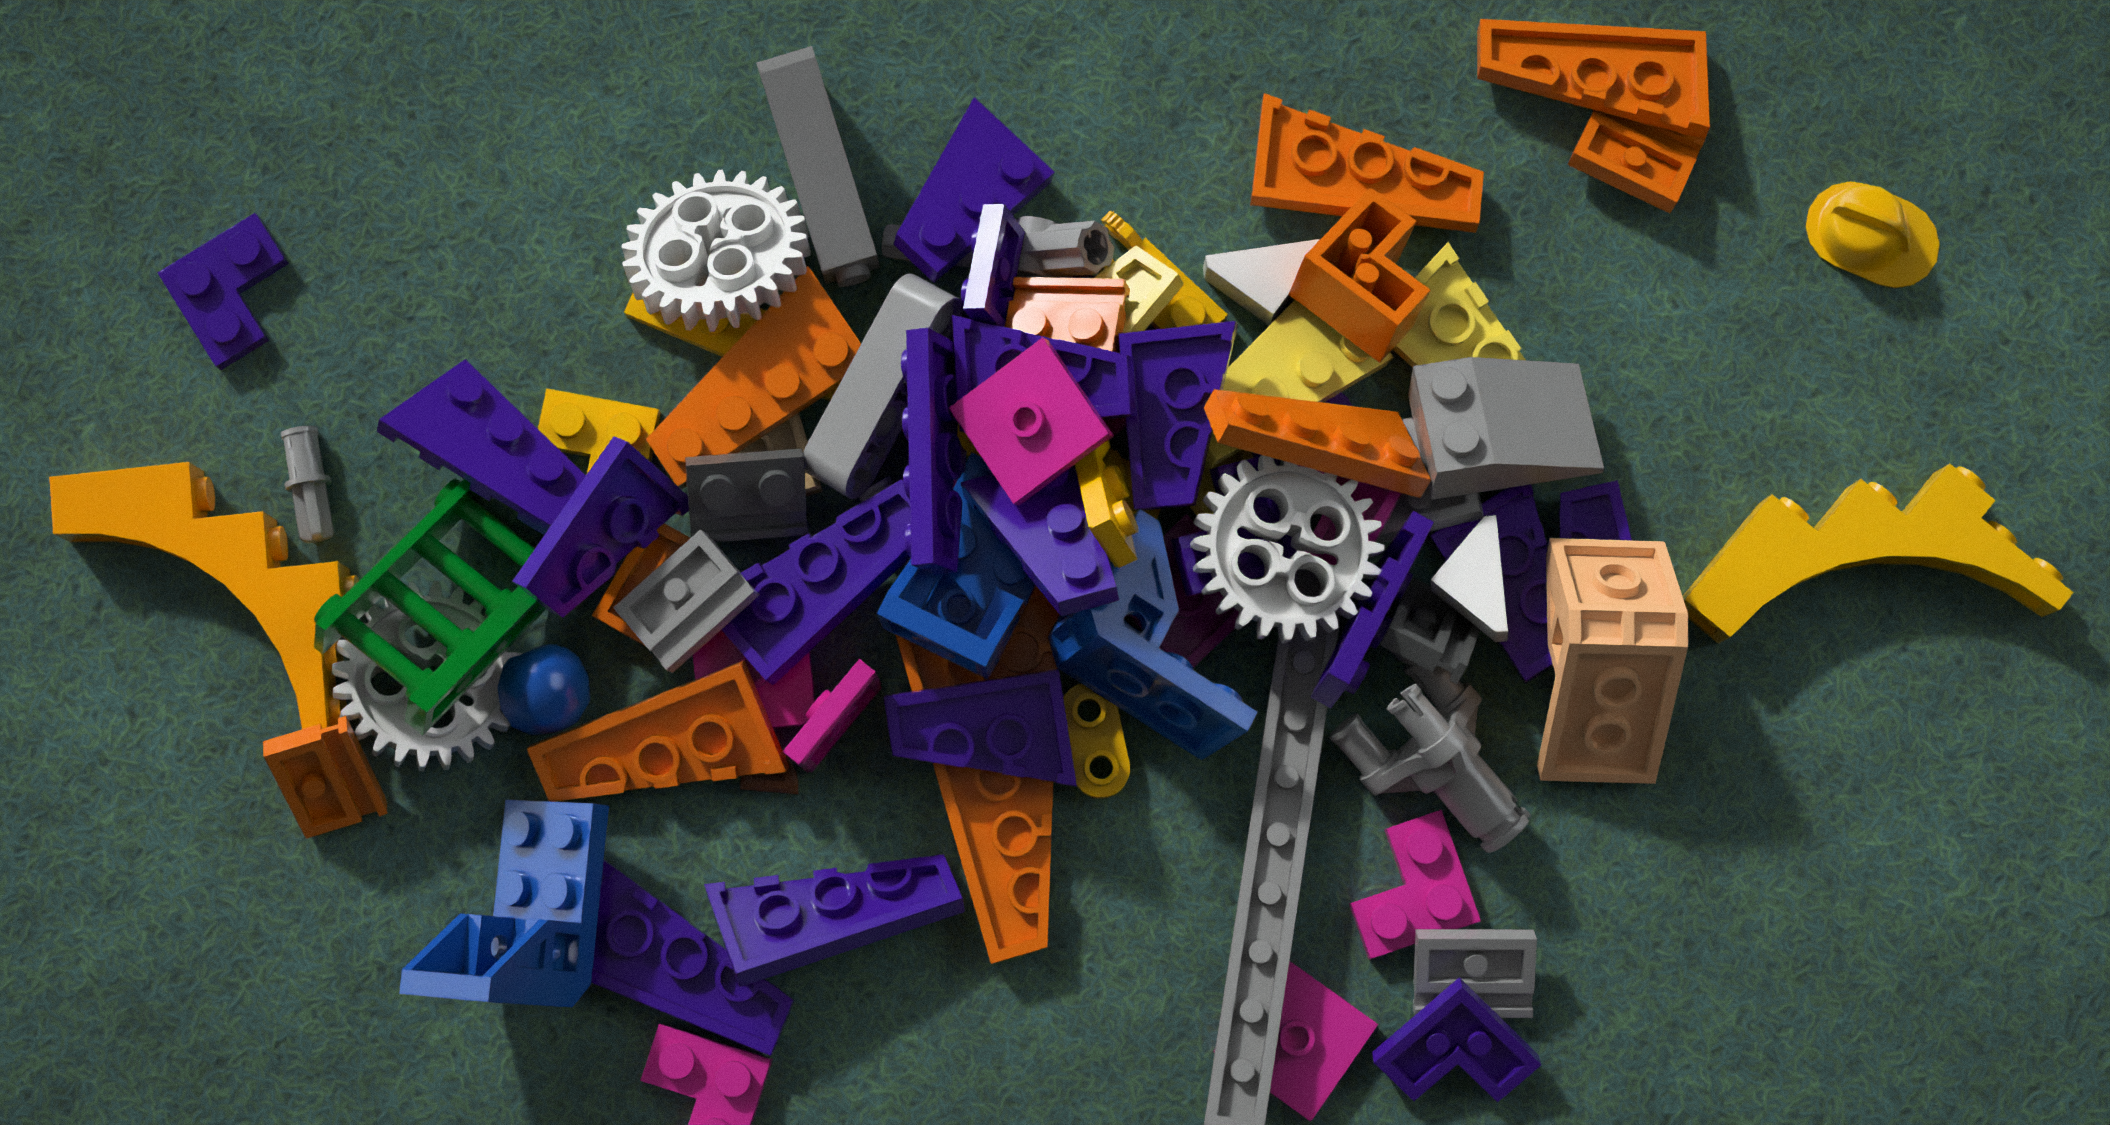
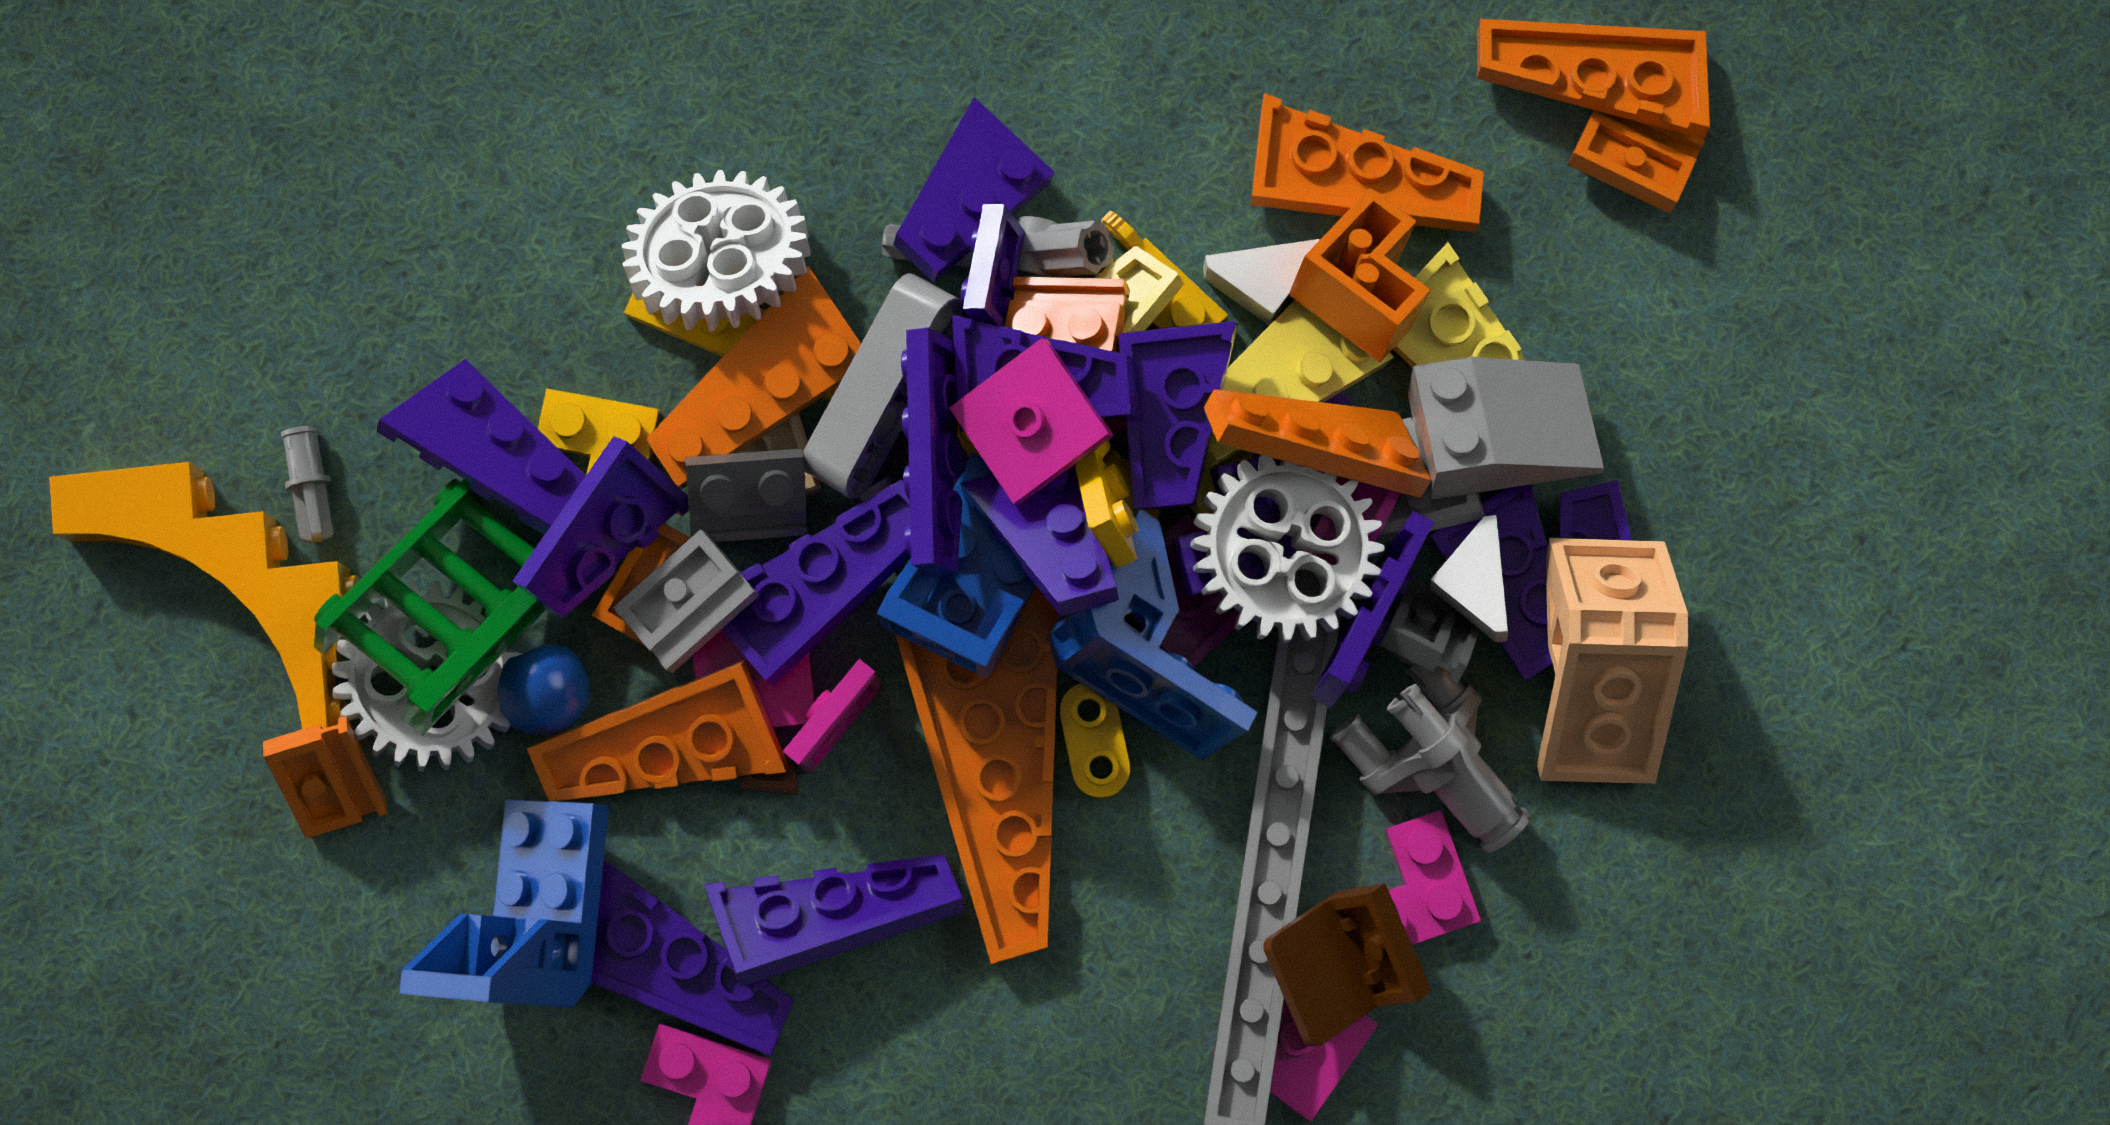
(210, 286): dark purple plate -> none
(819, 167): light grey slope -> none
(989, 725): dark purple wing -> none
(1344, 962): none -> reddish brown bracket
(1453, 1032): dark purple plate -> none
(1490, 961): light grey plate -> none
(1864, 527): yellow arch -> none
(1872, 234): yellow piece -> none

